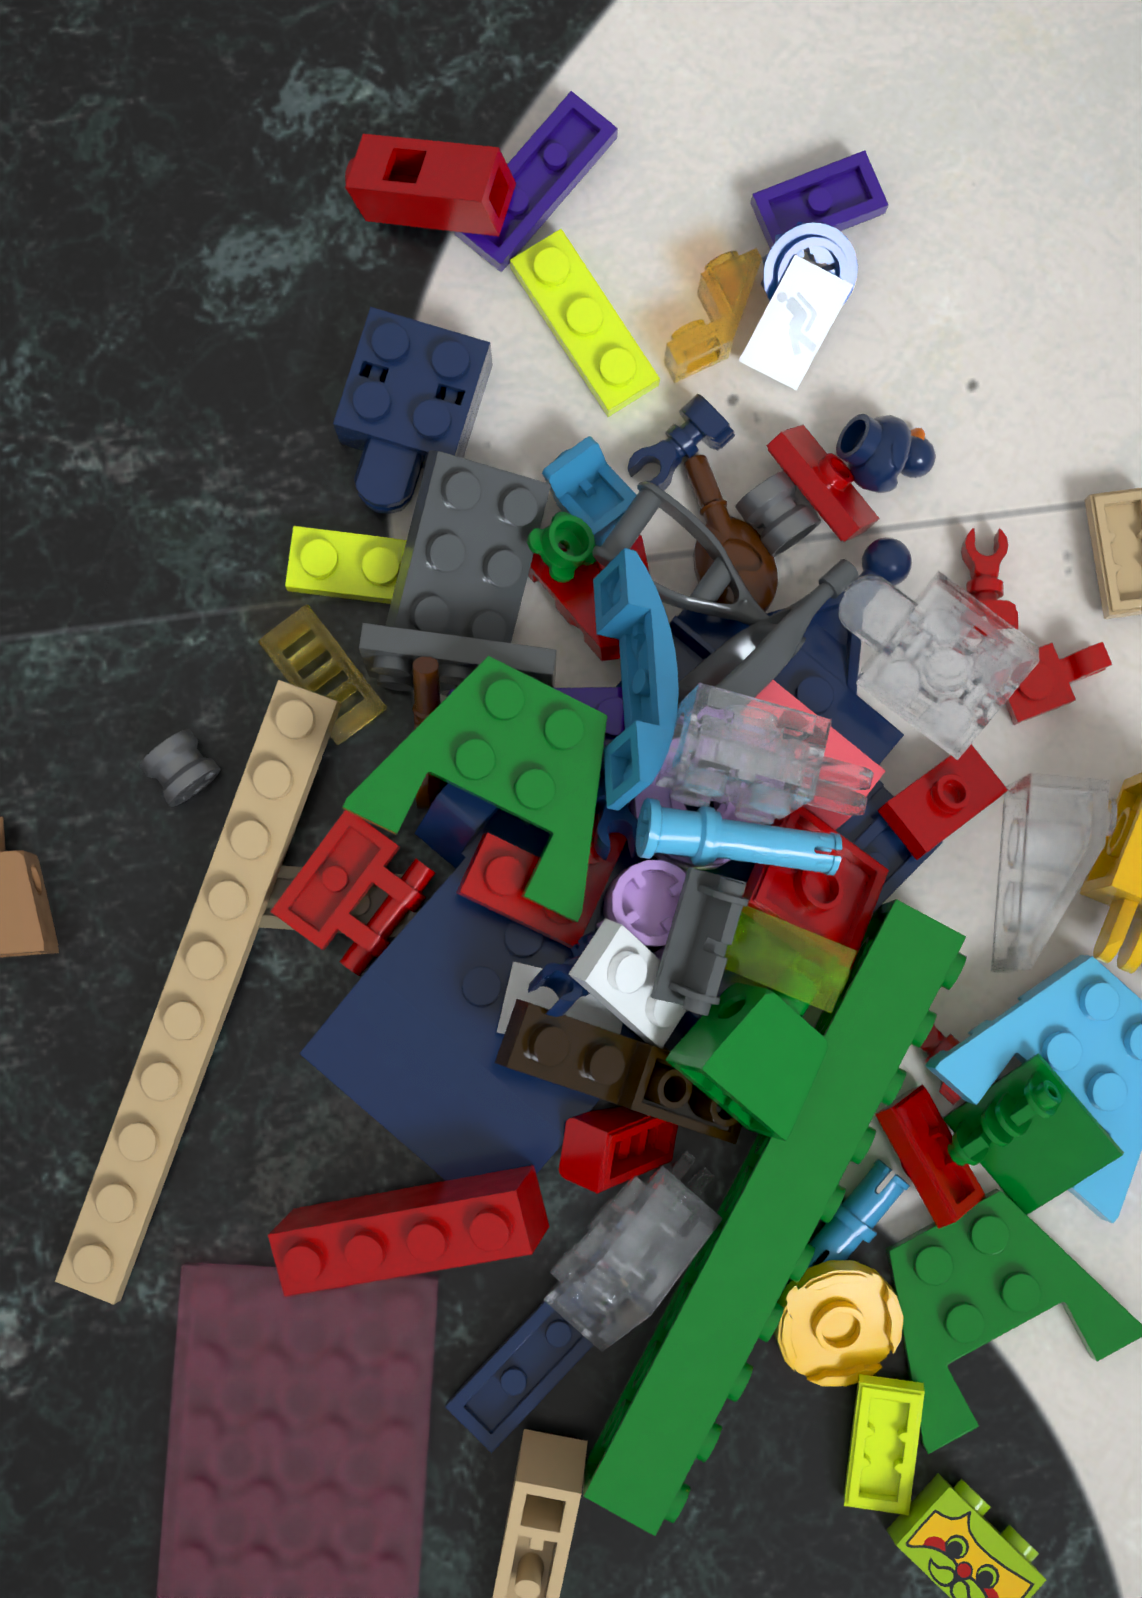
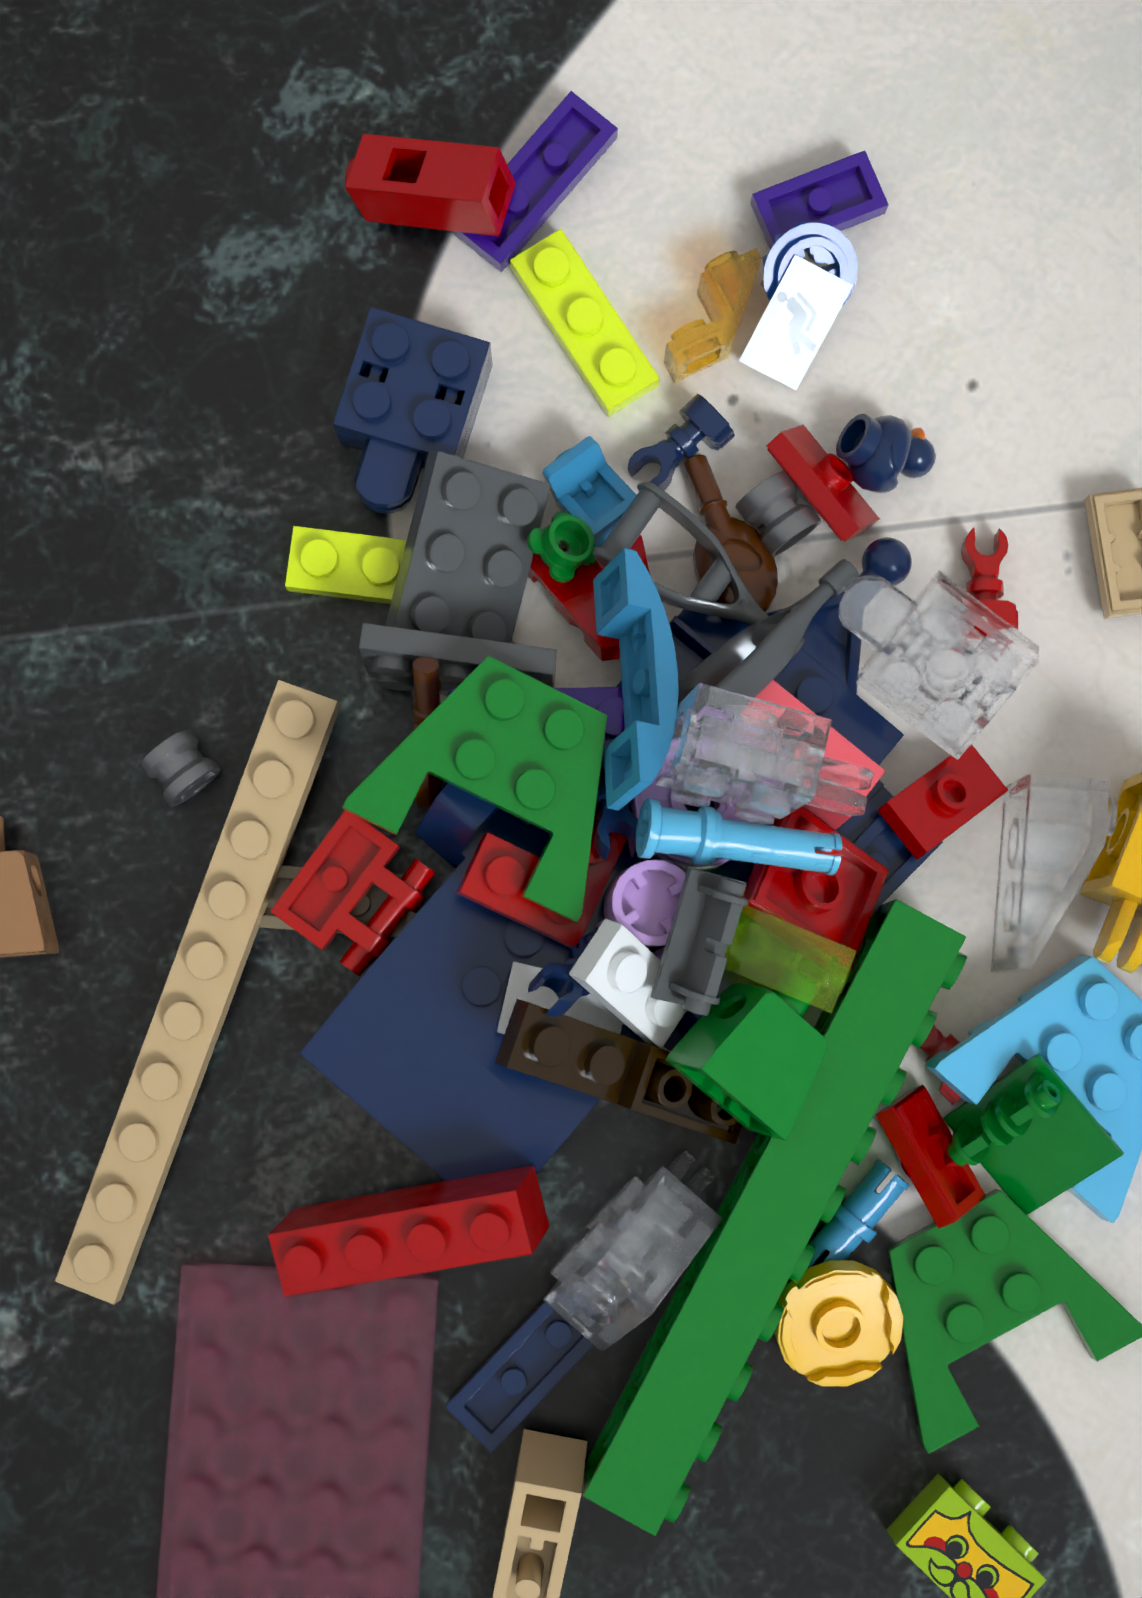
(294, 628): clear yellow slope -> none
(610, 1147): red slope -> none
(884, 1444): neon yellow plate -> none
(1050, 680): red plate -> none

